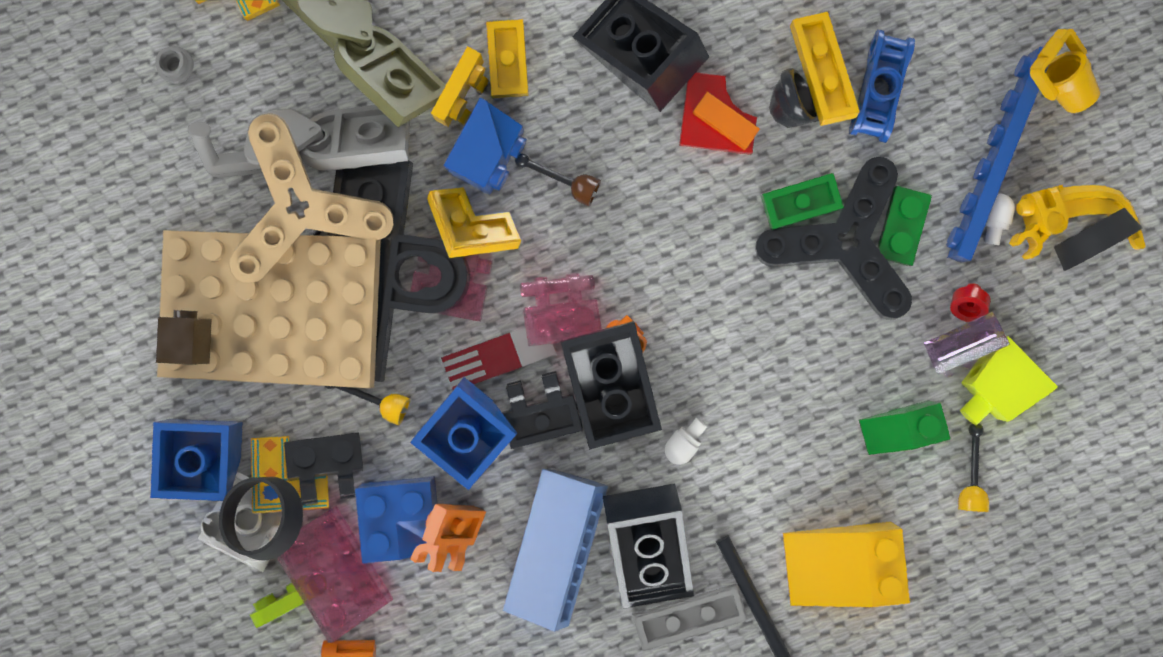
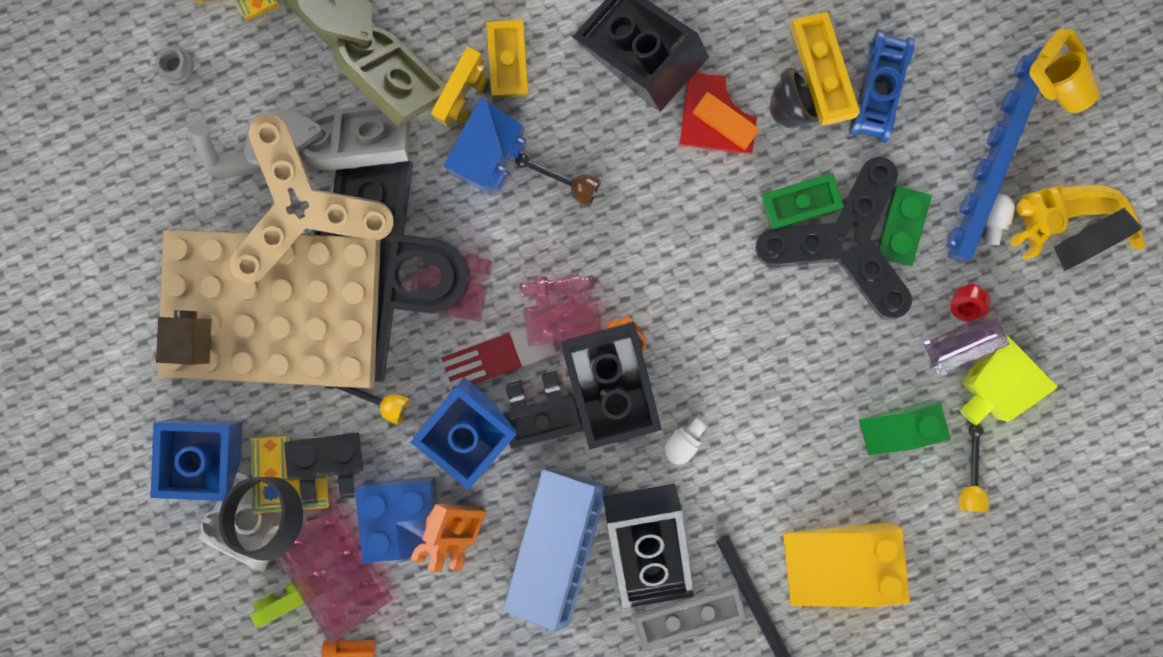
(466, 233): yellow tile -> none

